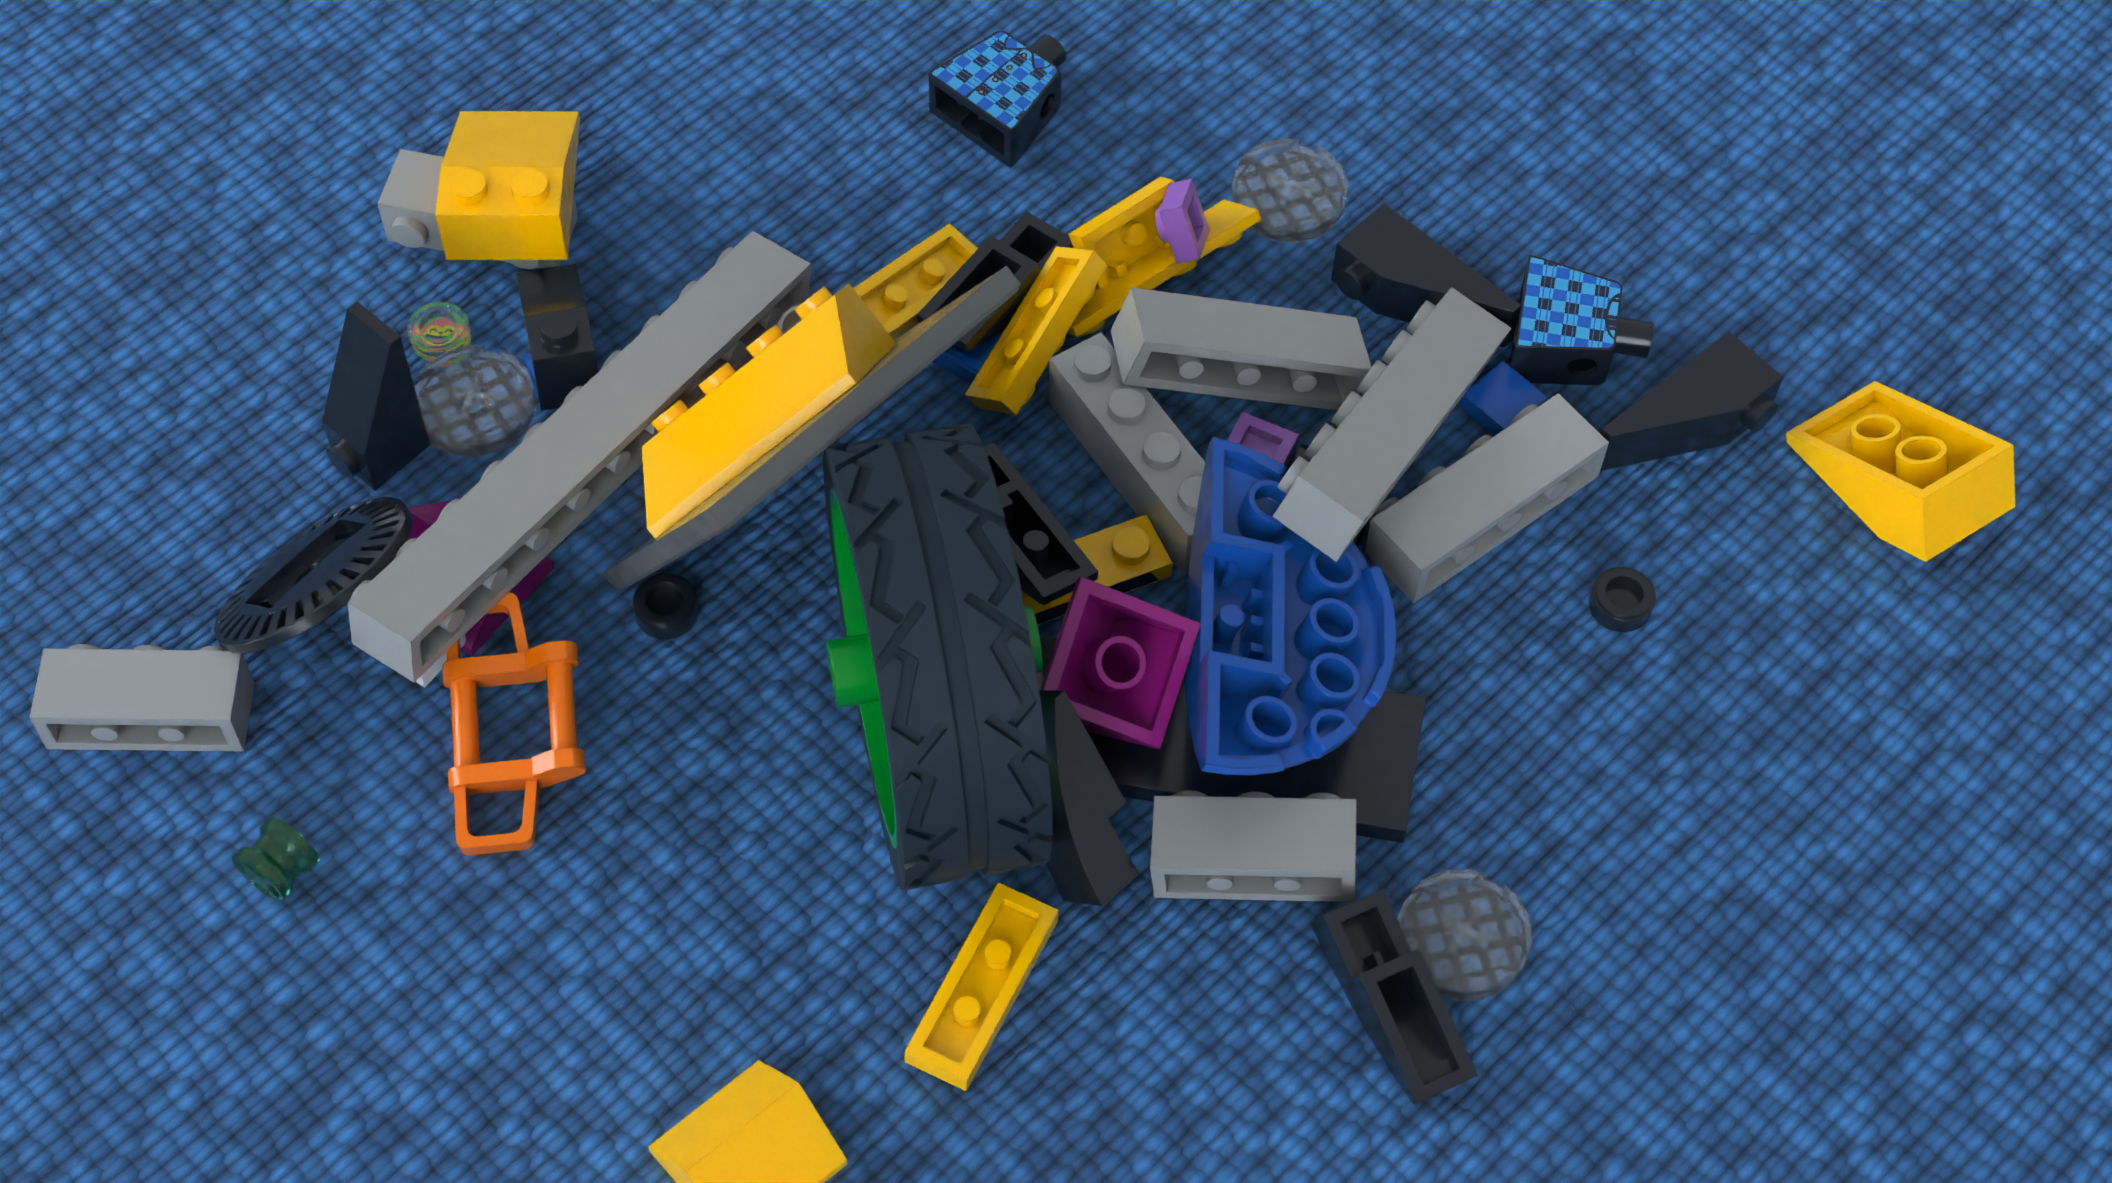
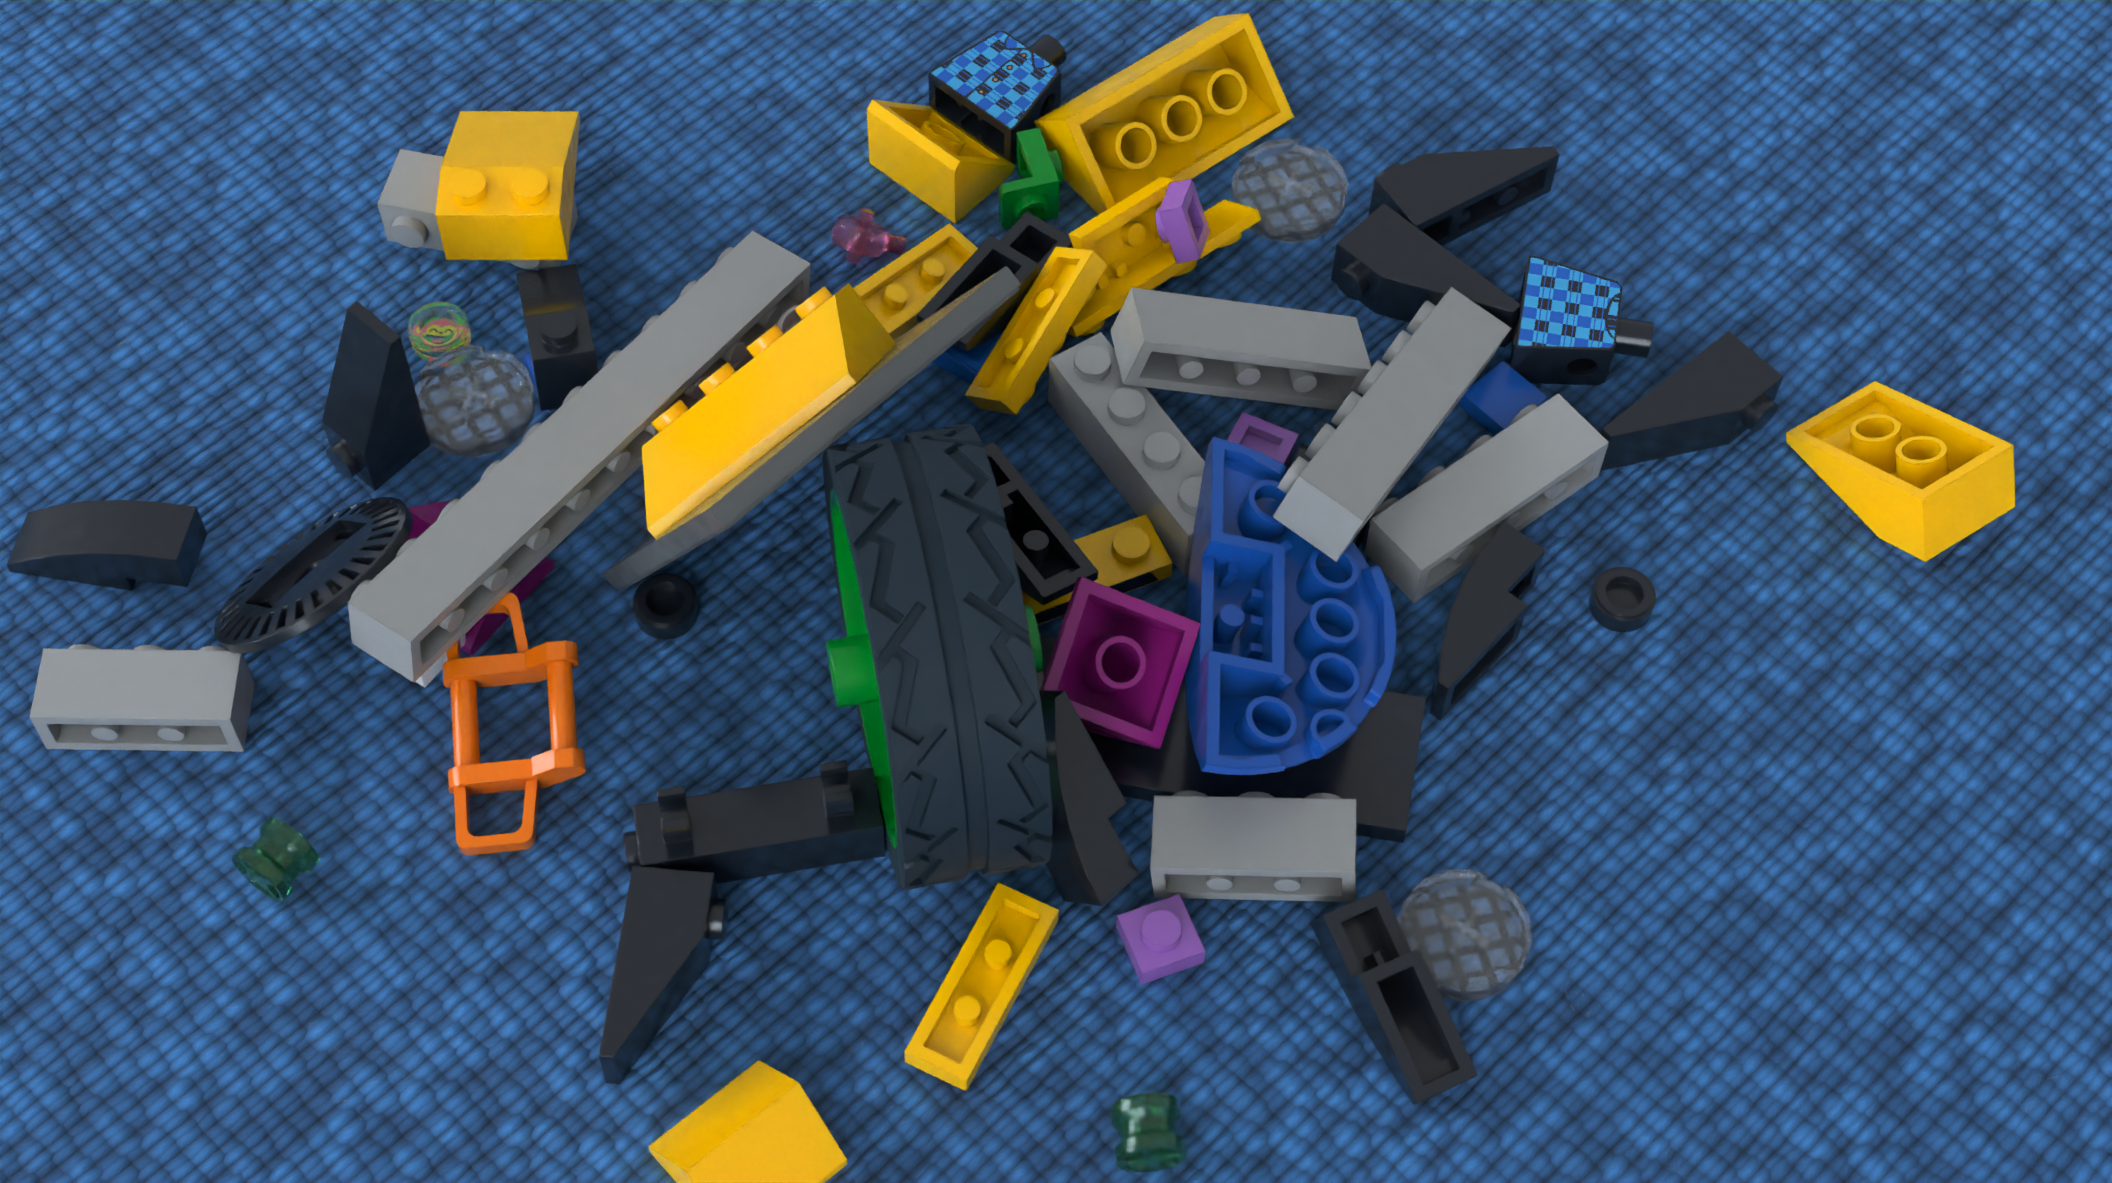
(111, 543): none -> black slope
(659, 958): none -> black slope
(762, 826): none -> black brick
(865, 237): none -> clear pink piece
(933, 157): none -> yellow slope
(1039, 181): none -> green bracket
(1147, 1132): none -> clear green wheel
(1160, 939): none -> medium lavender plate
(1168, 113): none -> yellow slope
(1464, 190): none -> black slope
(1485, 615): none -> black slope

